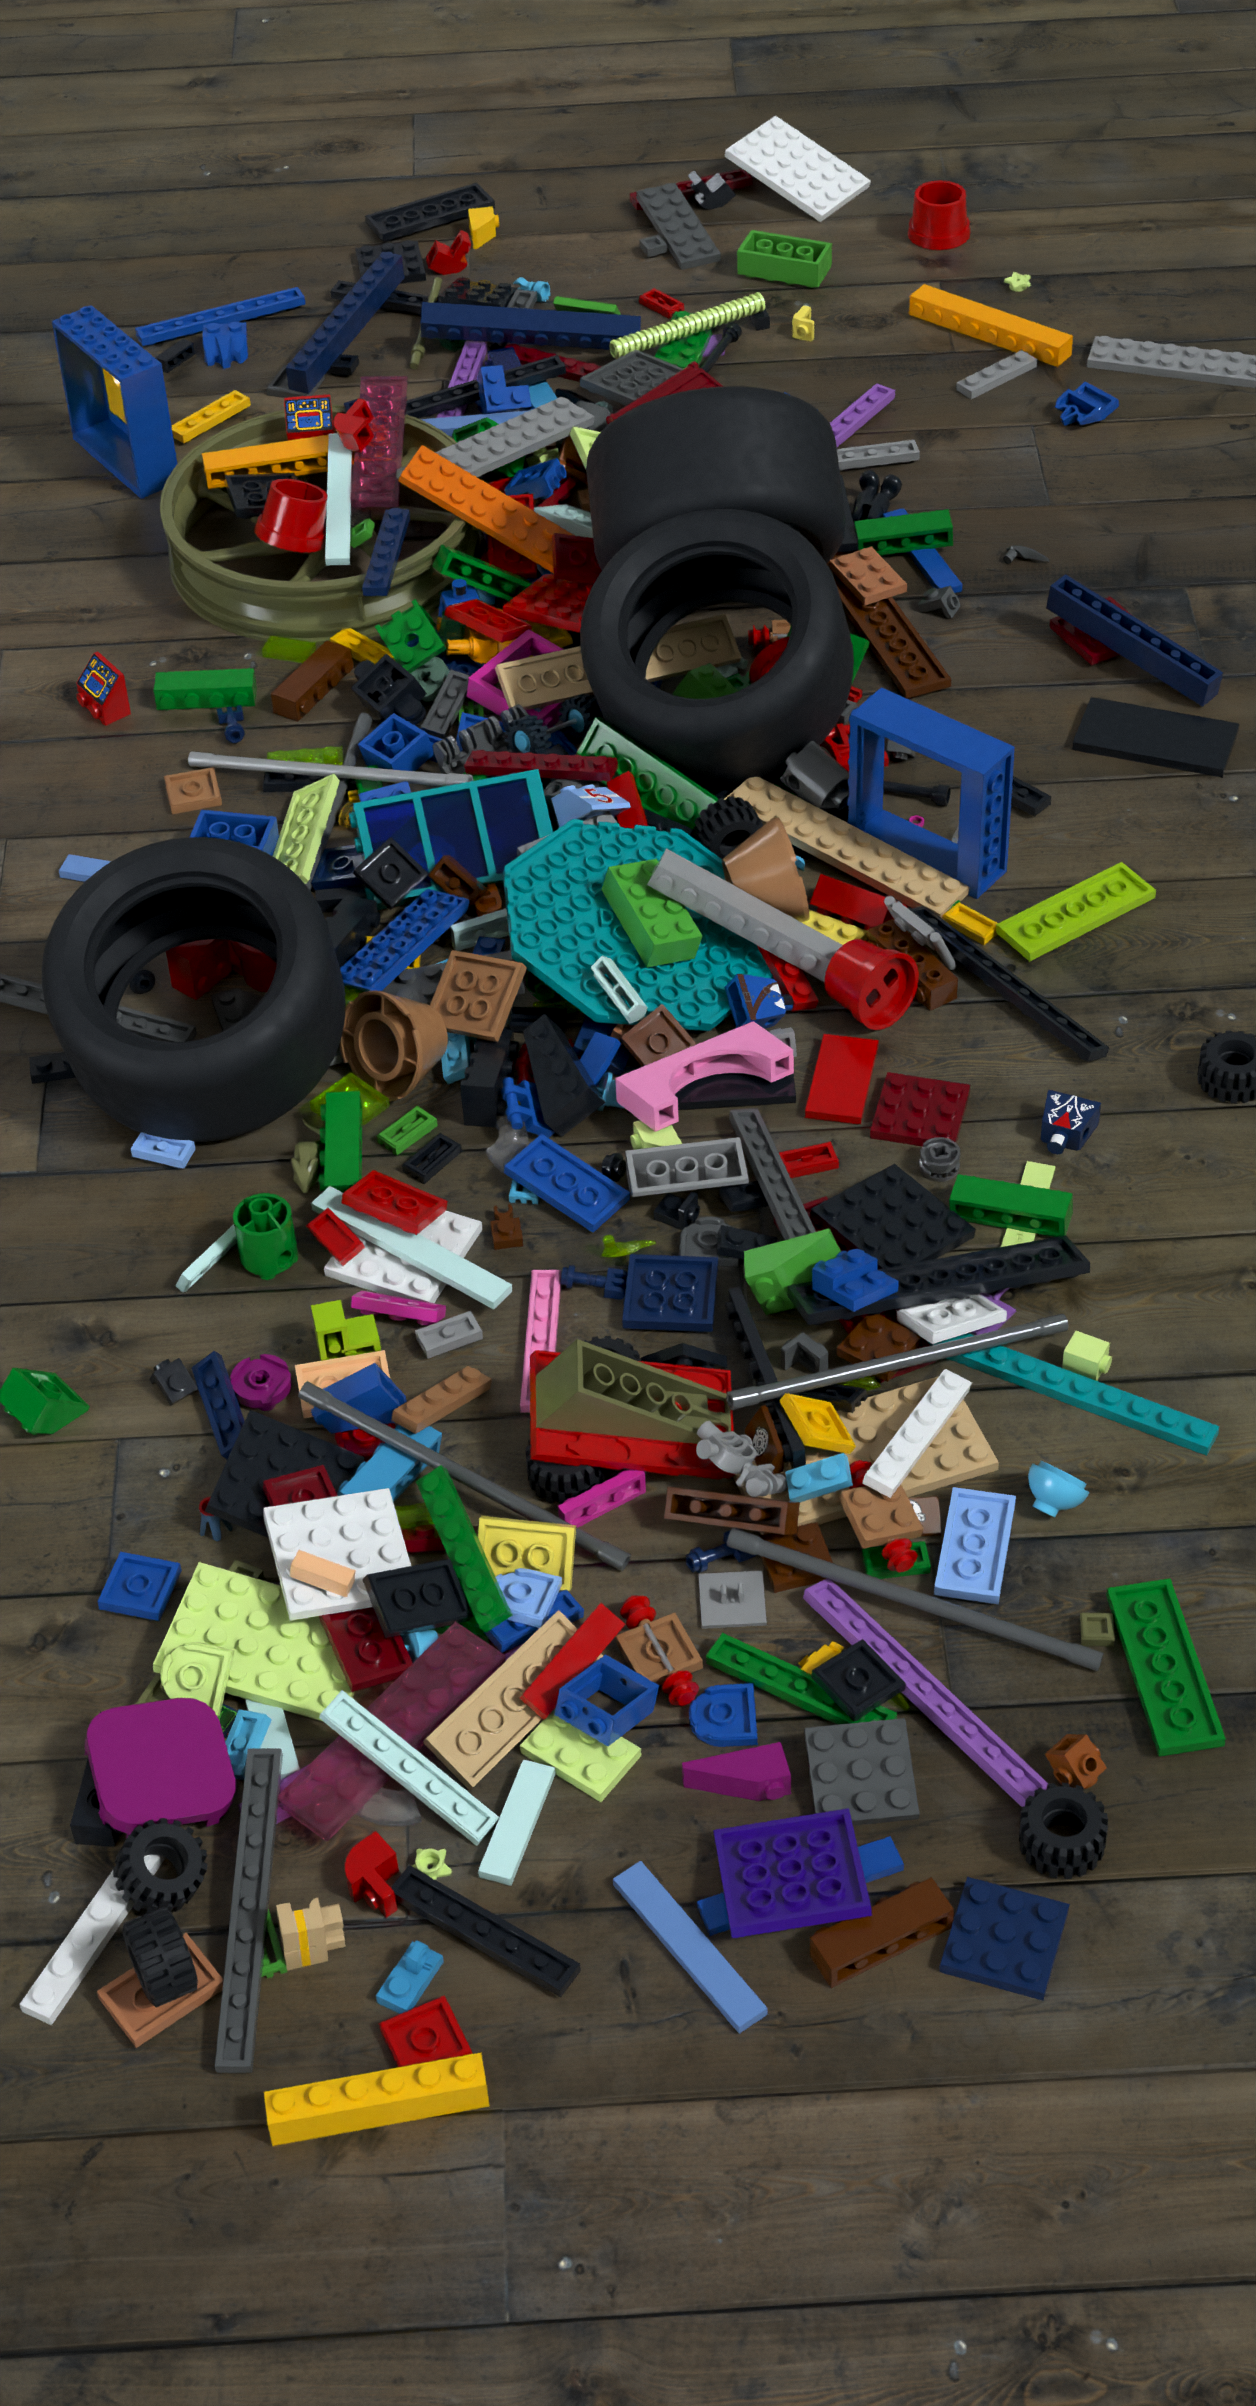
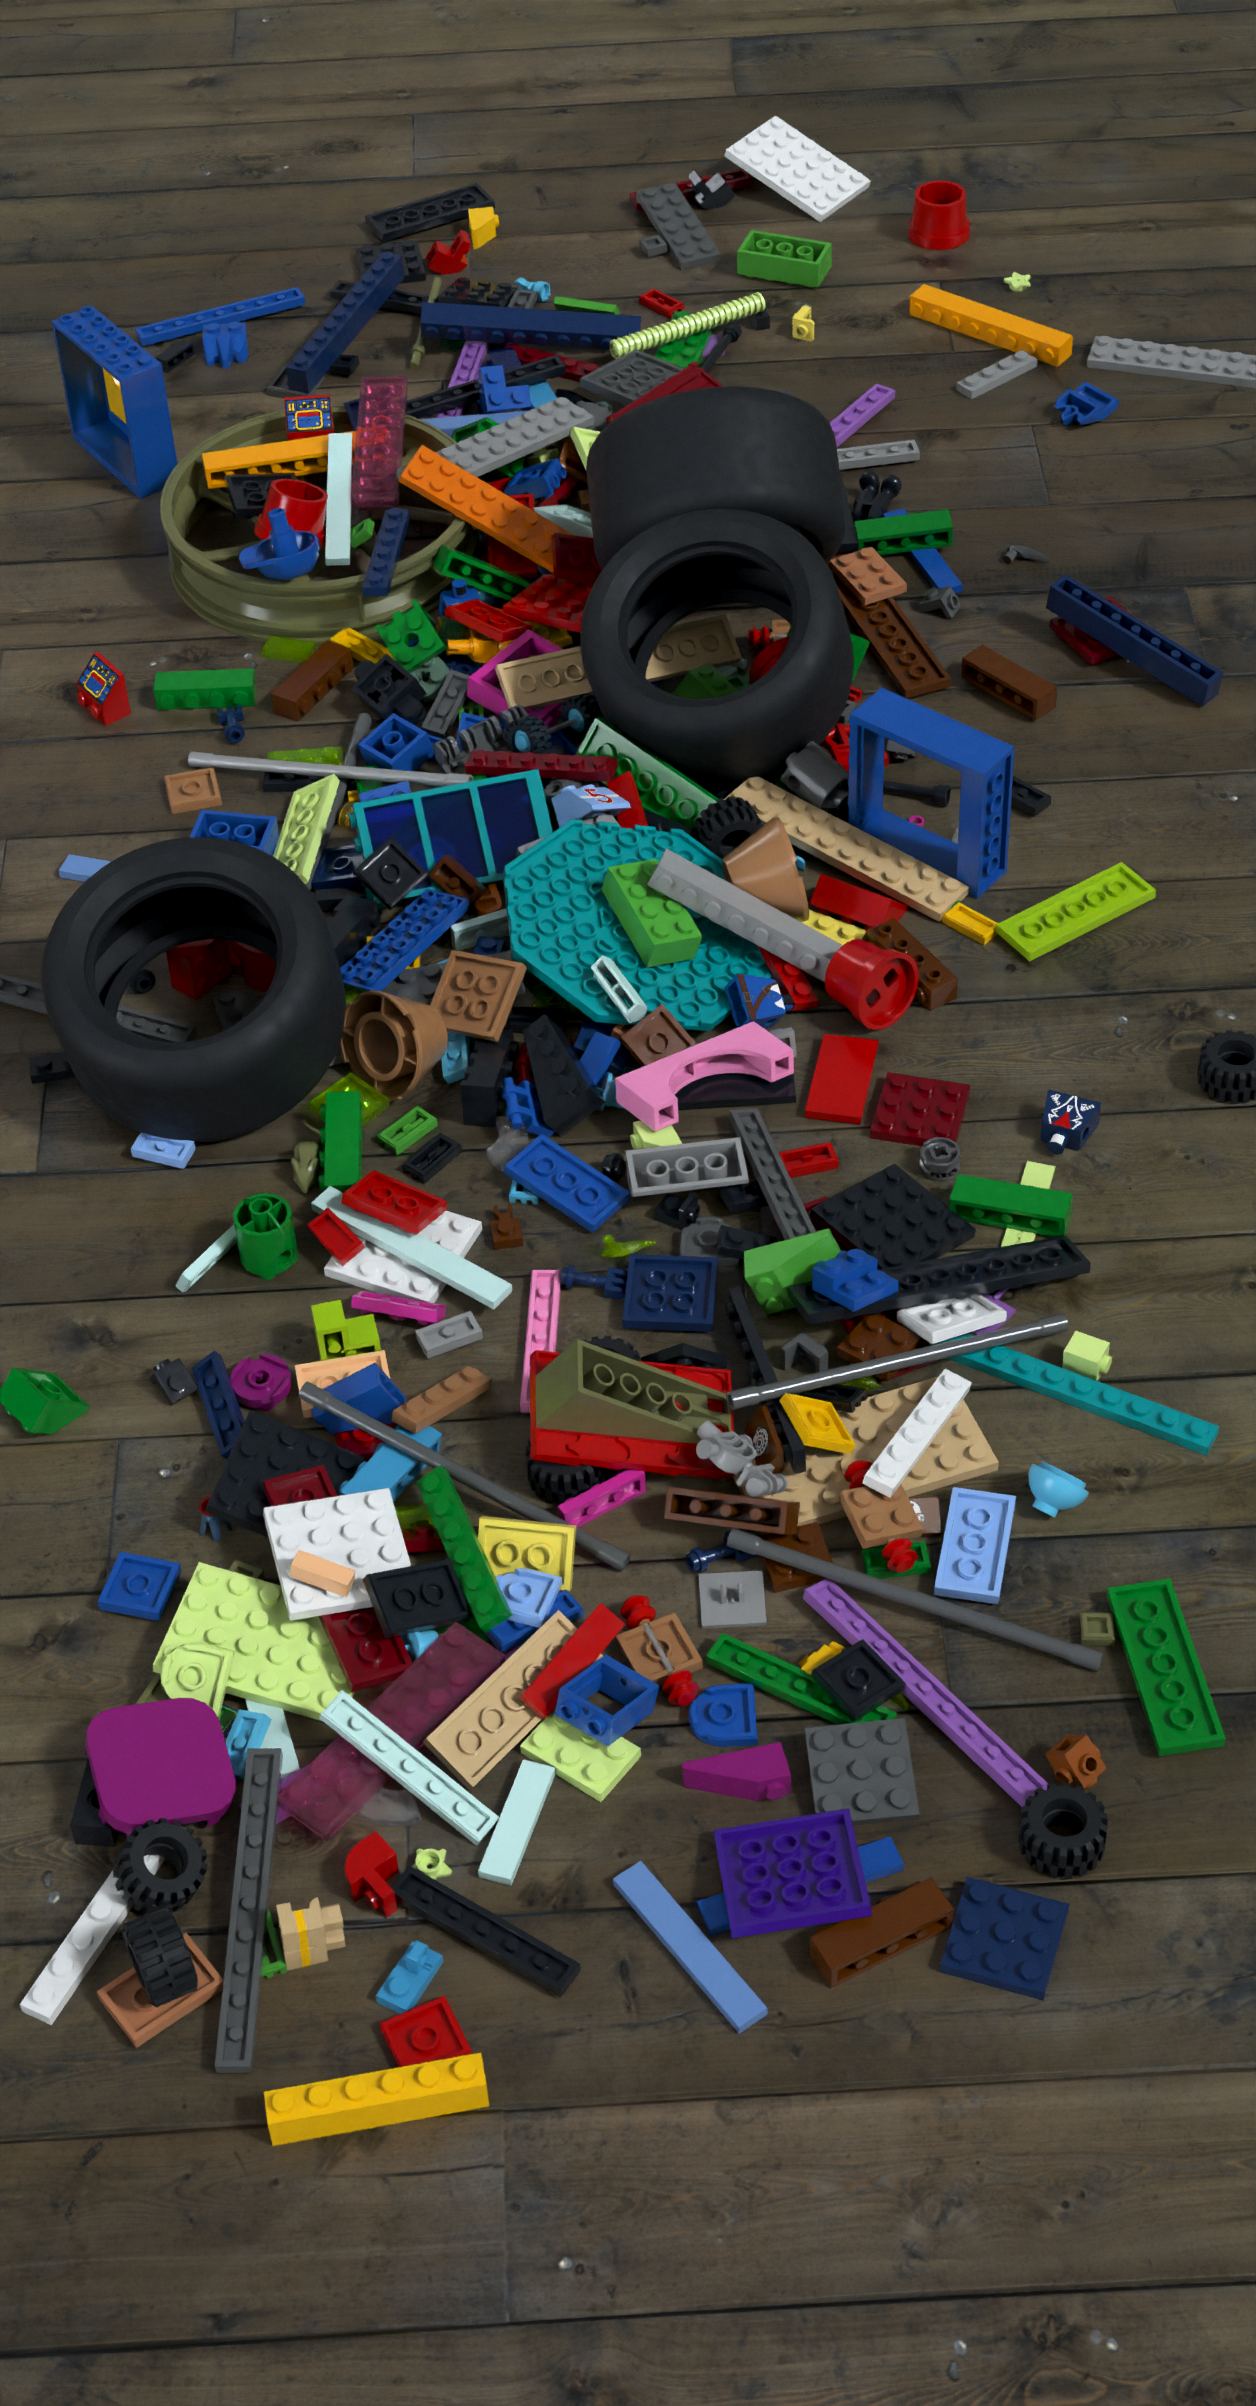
(210, 416): yellow plate -> none
(285, 553): none -> blue piece
(354, 426): red brick -> none
(819, 1478): medium azure plate -> none
(921, 931): light grey plate -> none
(1009, 682): none -> reddish brown brick
(1015, 990): black plate -> none
(1156, 737): black tile -> none

